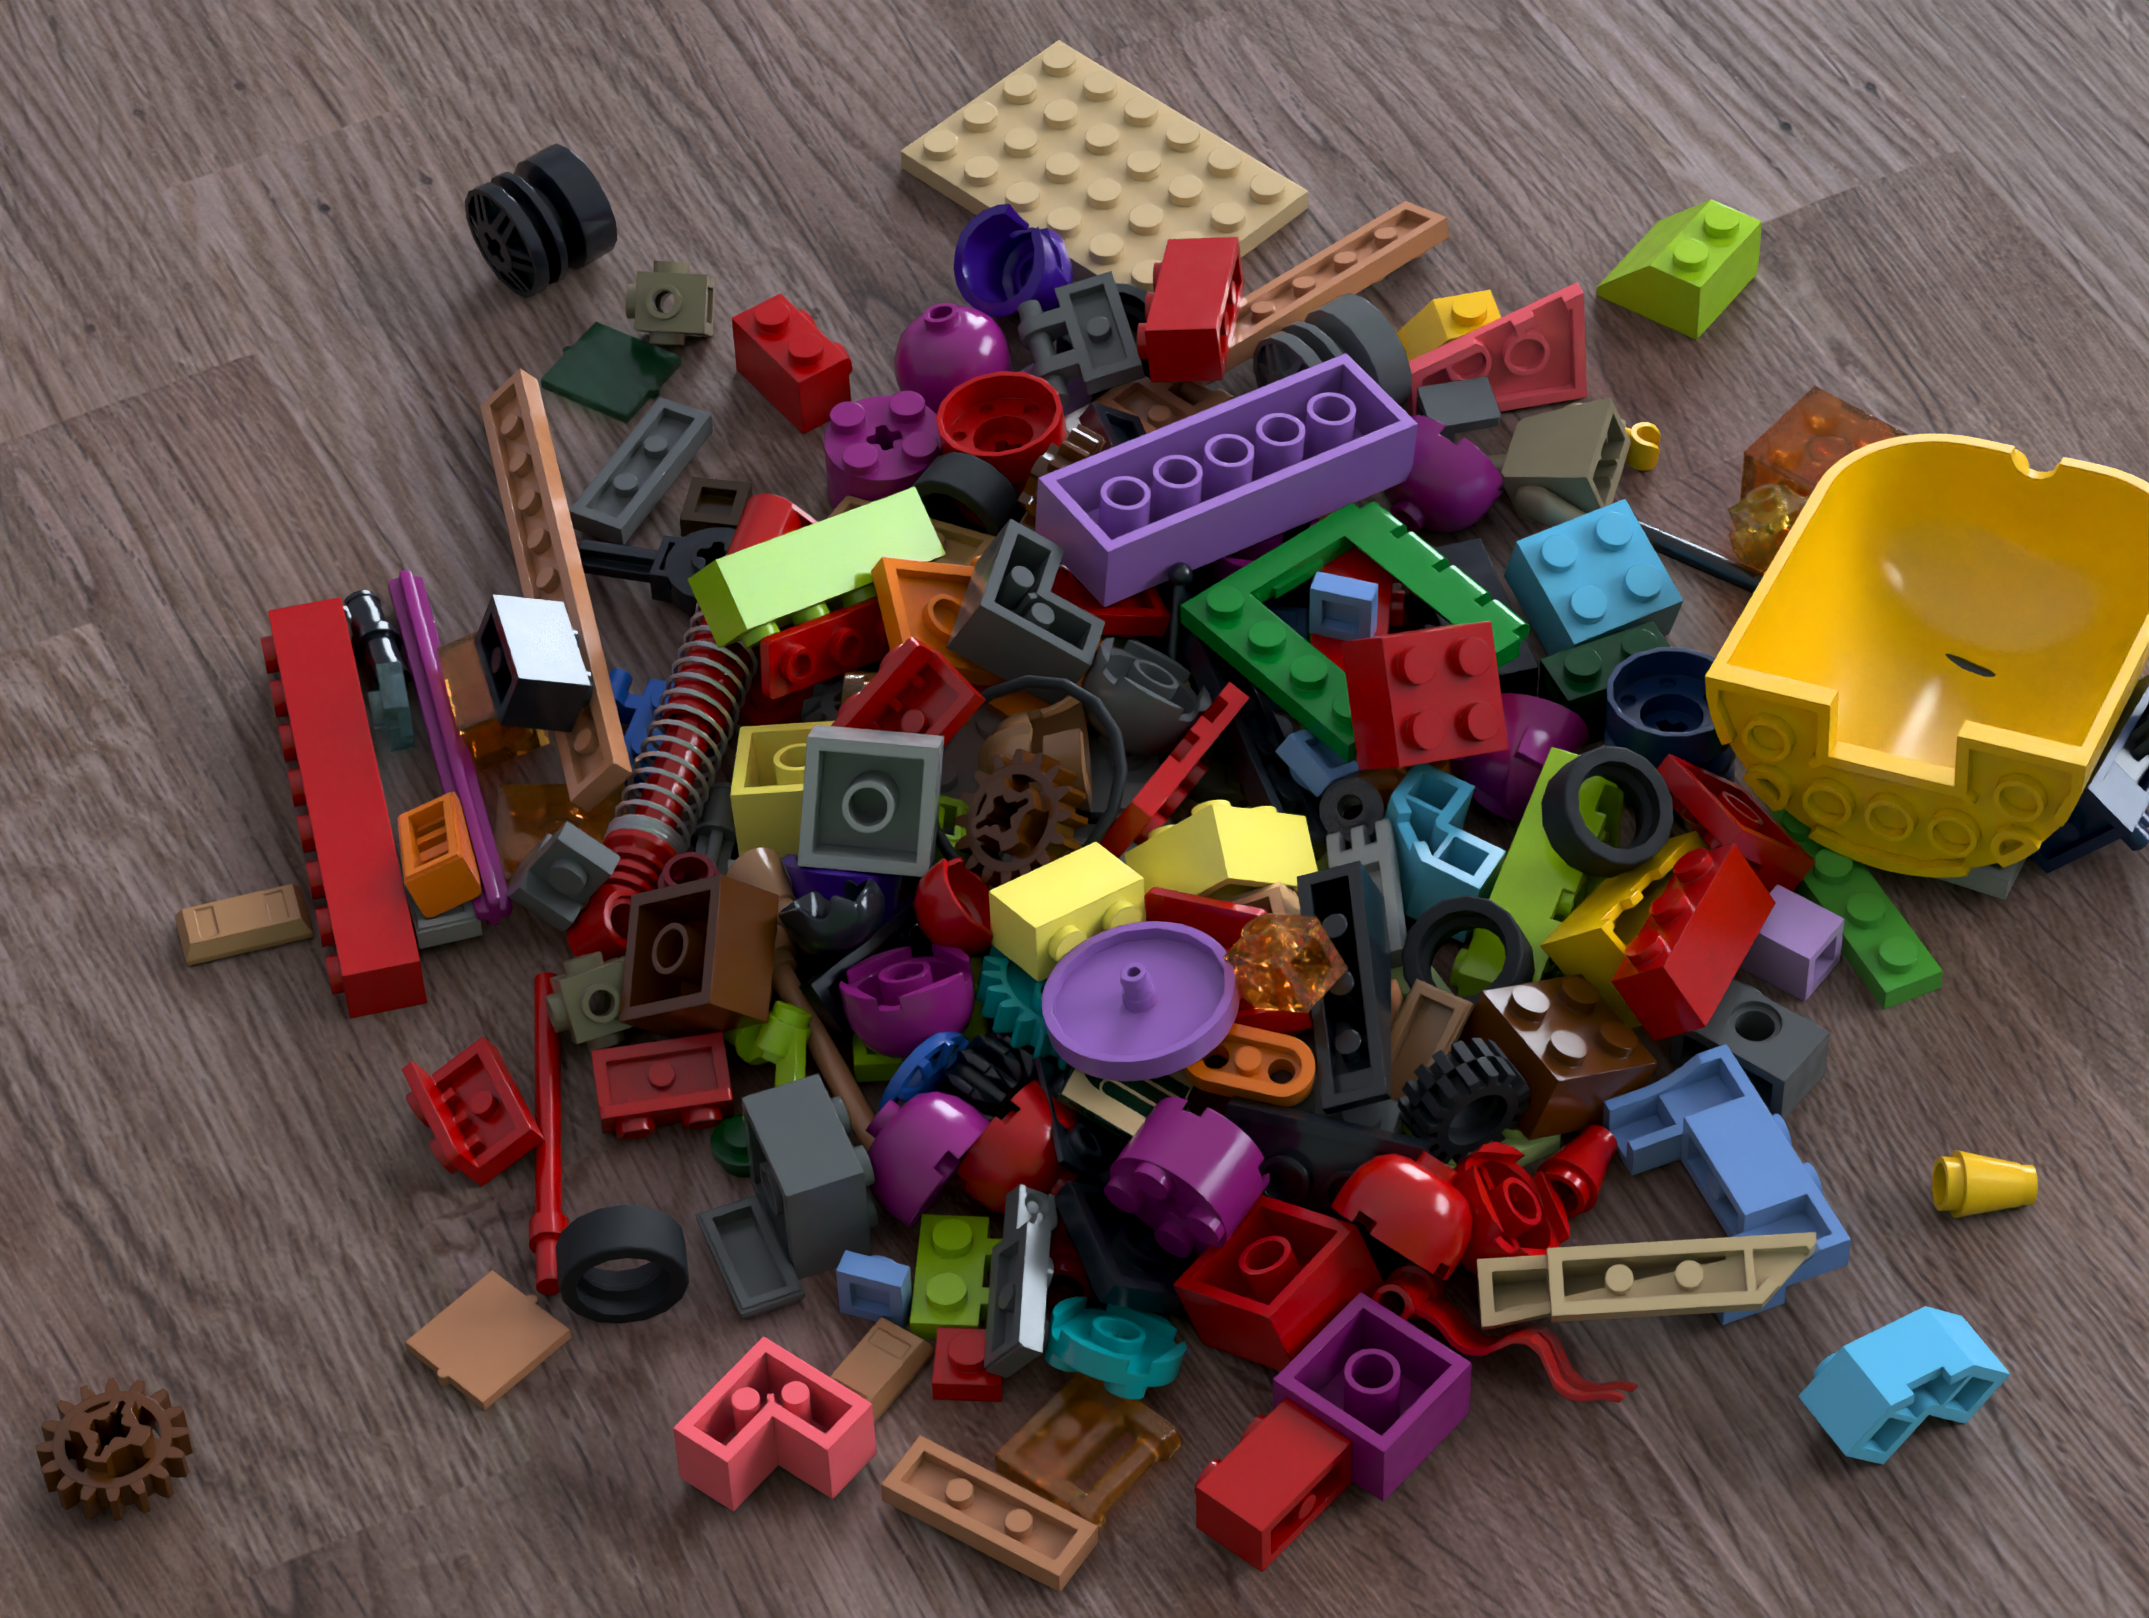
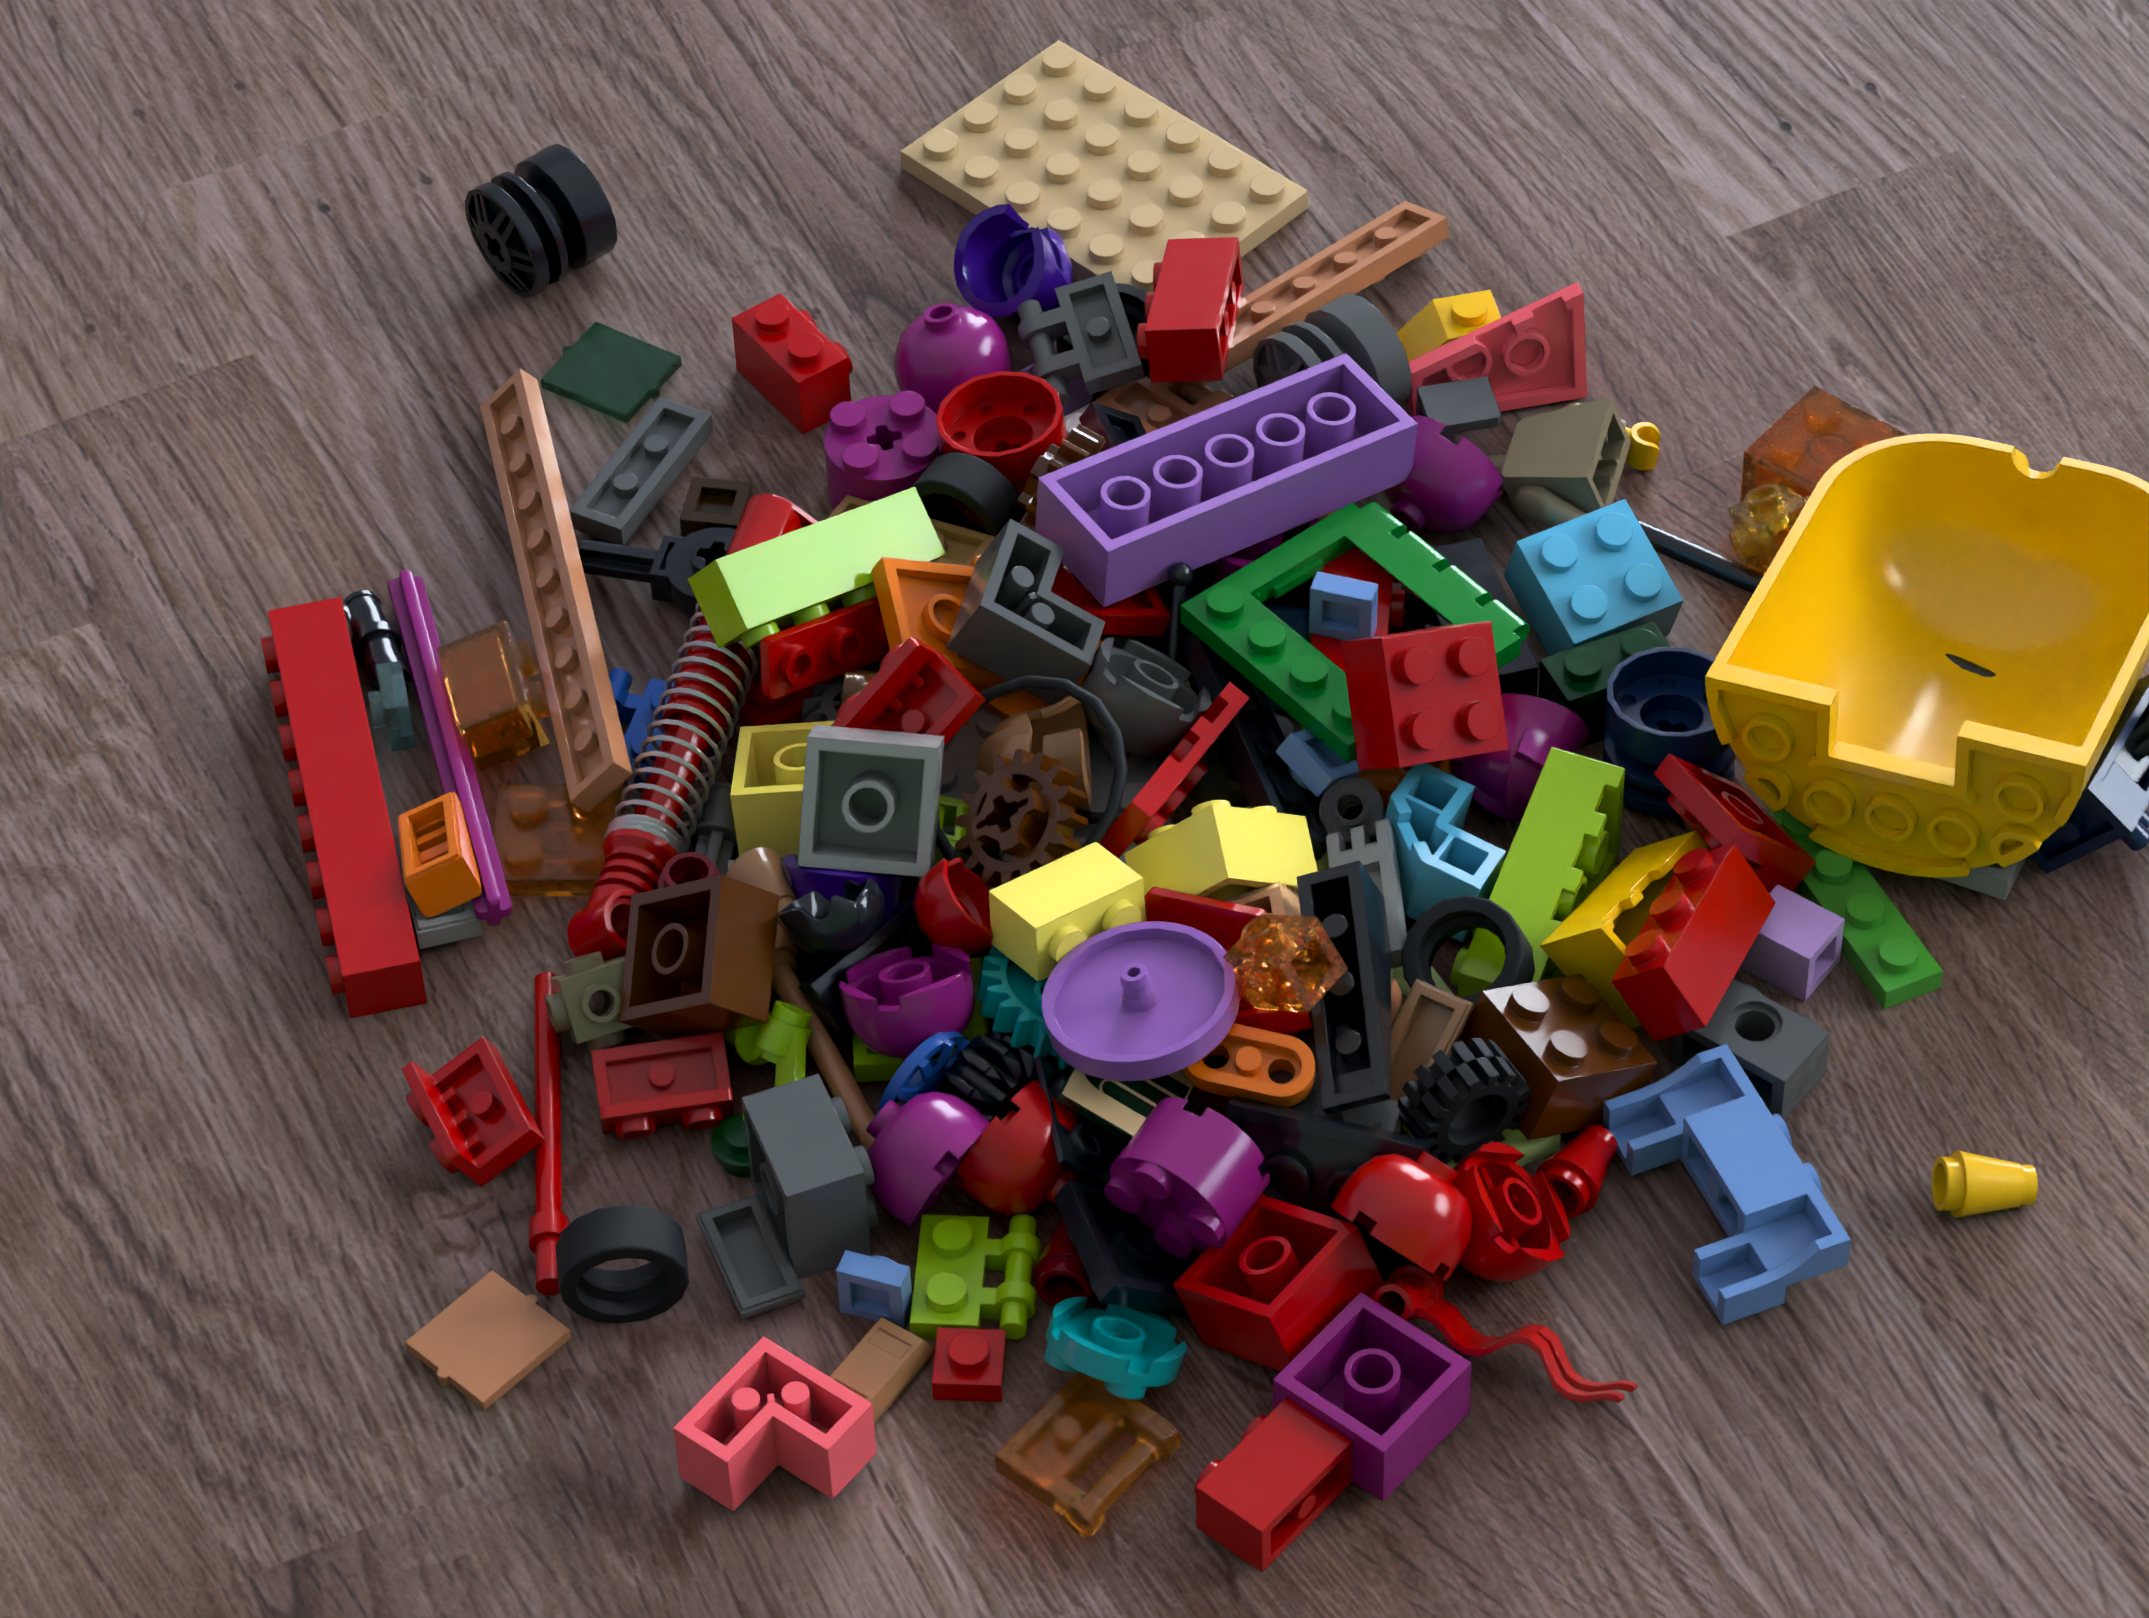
(114, 1449): reddish brown gear -> none
(243, 924): medium nougat tile -> none
(532, 663): black brick -> none
(561, 875): dark grey brick -> none
(692, 307): dark tan brick -> none
(989, 1513): nougat plate -> none
(1020, 1282): dark grey hinge -> none
(1639, 1279): tan wedge -> none
(1646, 794): black tyre -> none
(1687, 267): lime slope -> none
(1898, 1375): medium azure brick -> none

